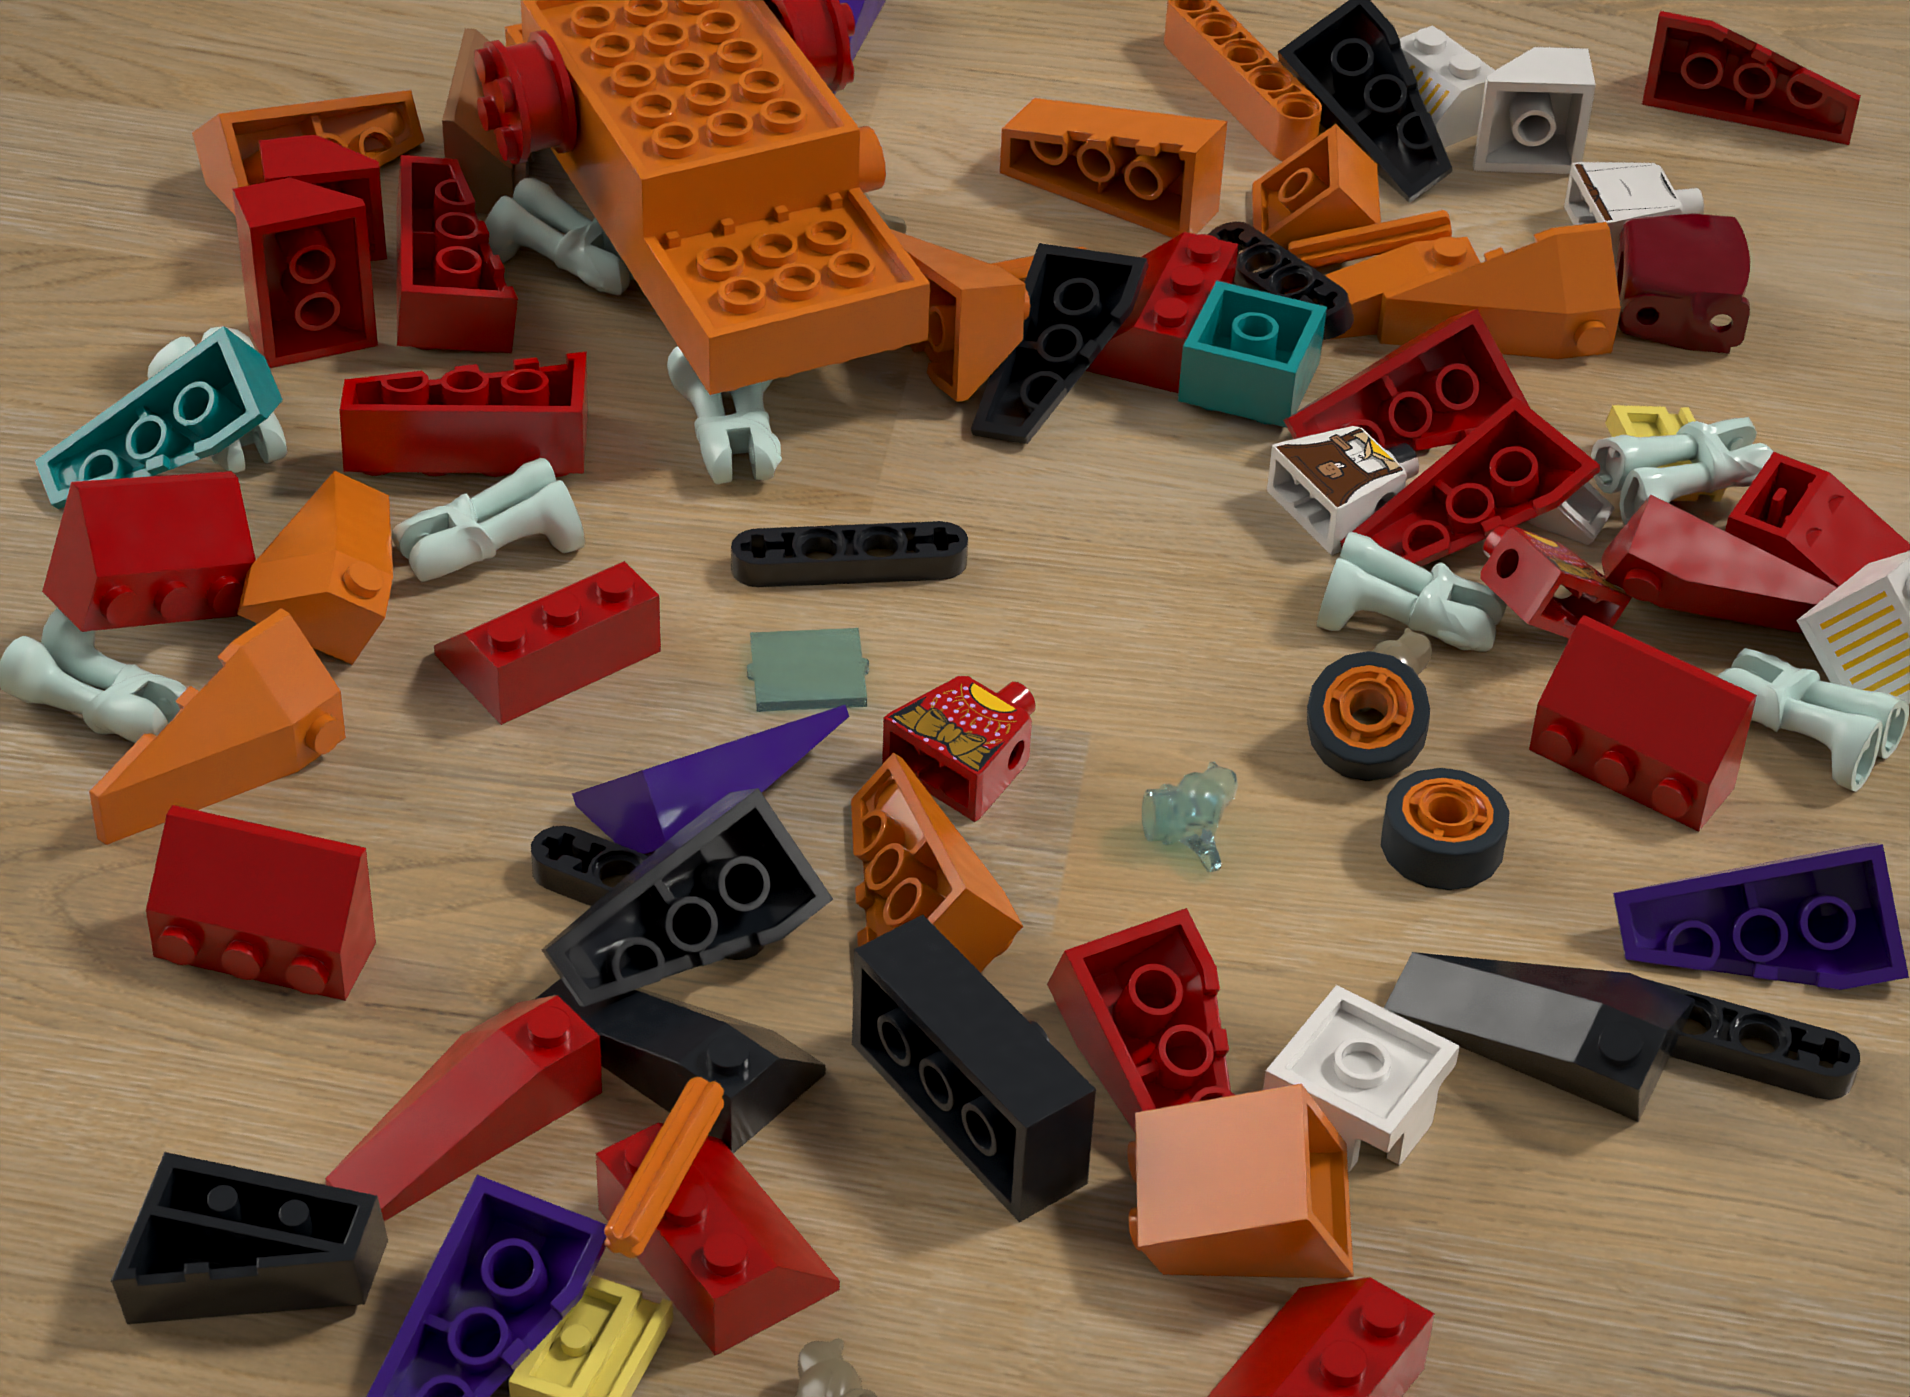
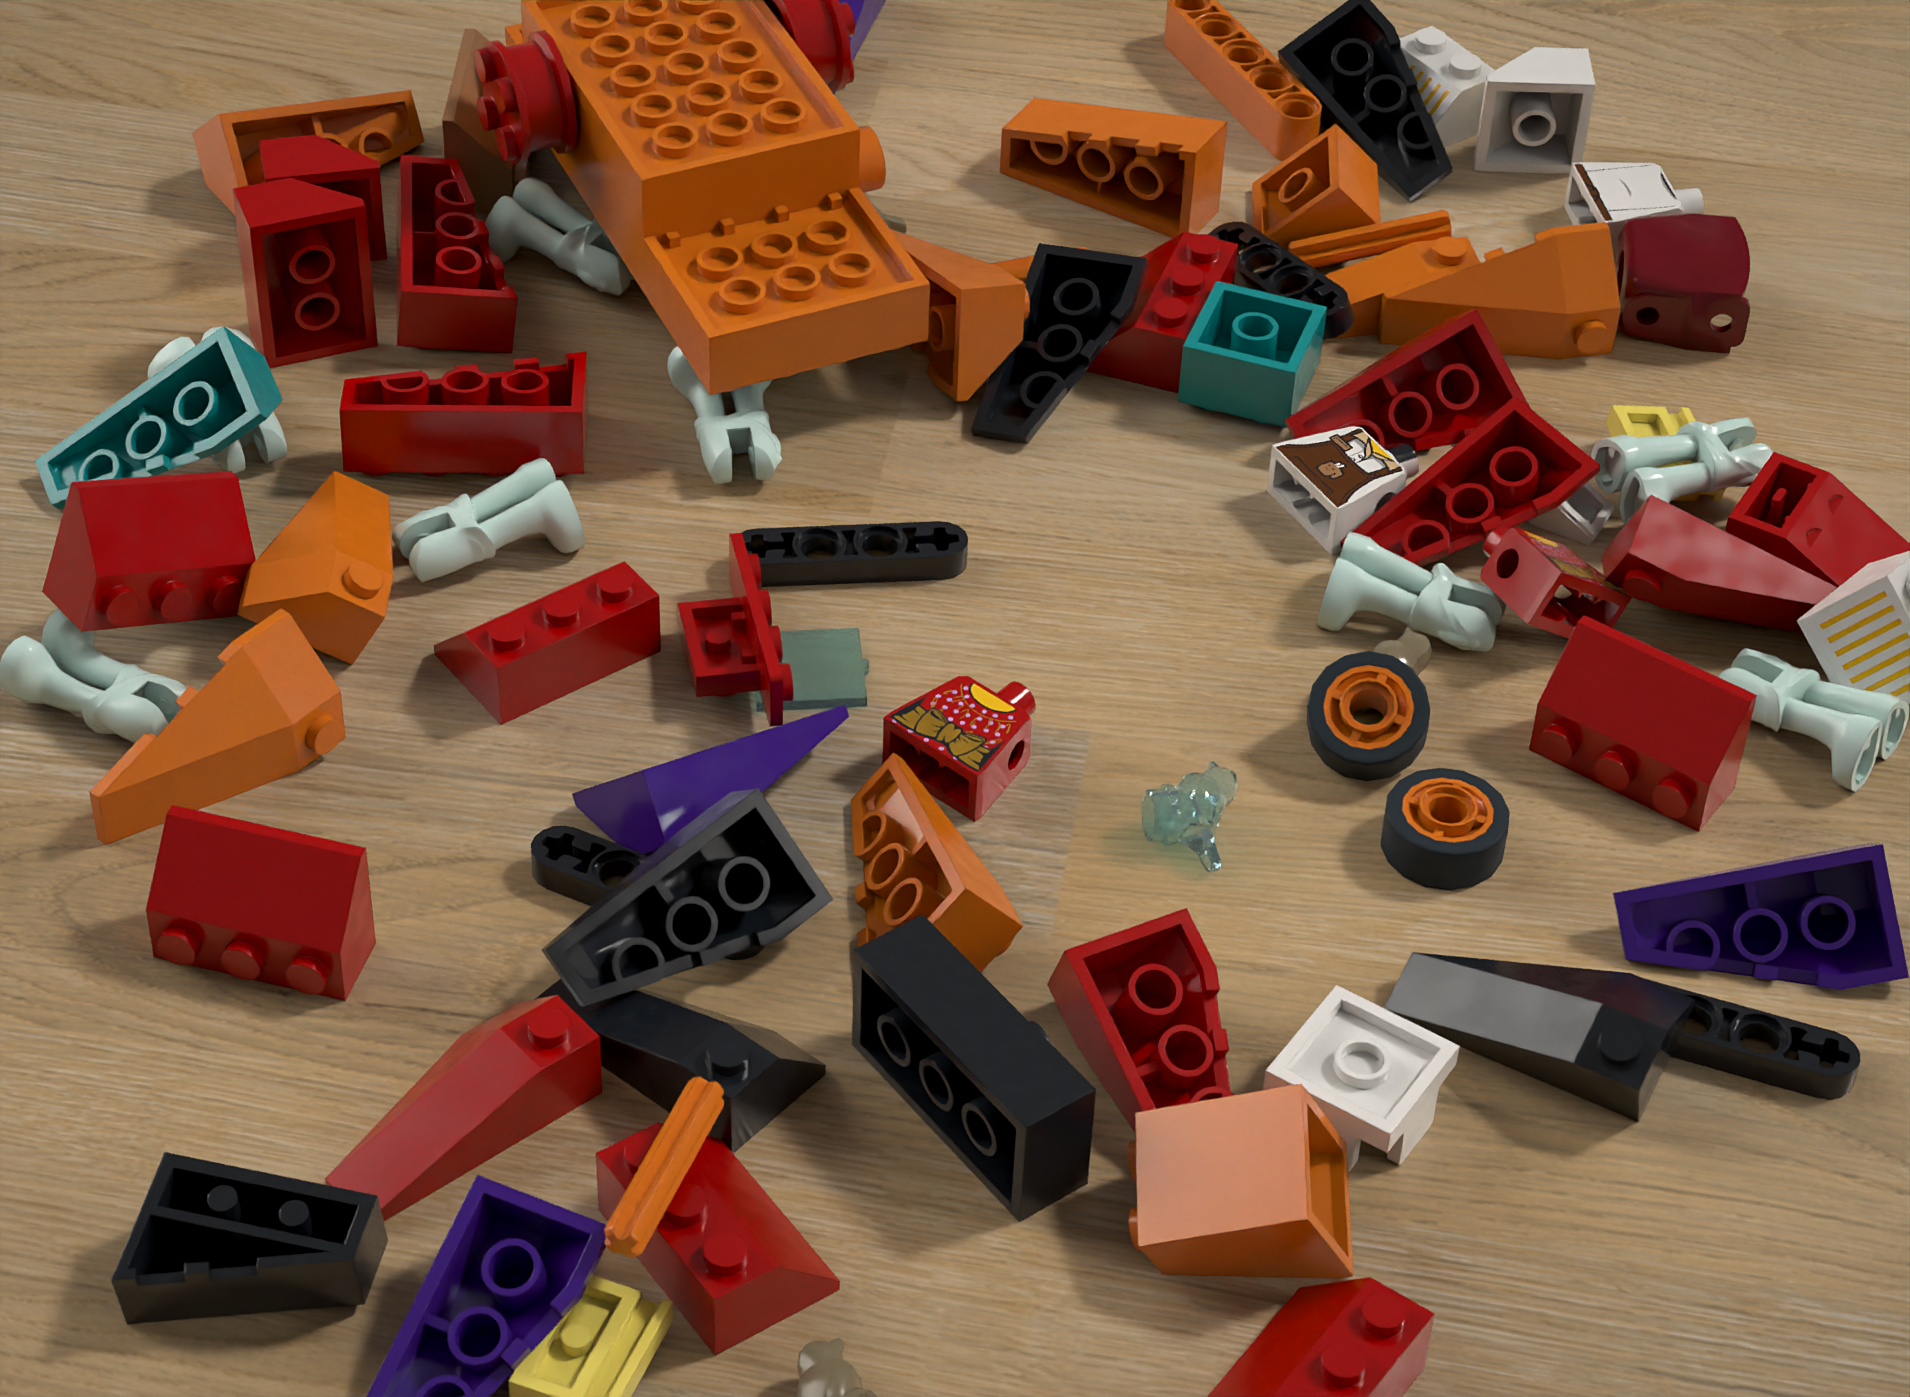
(732, 639): none -> red bracket
(1729, 78): red wedge -> none

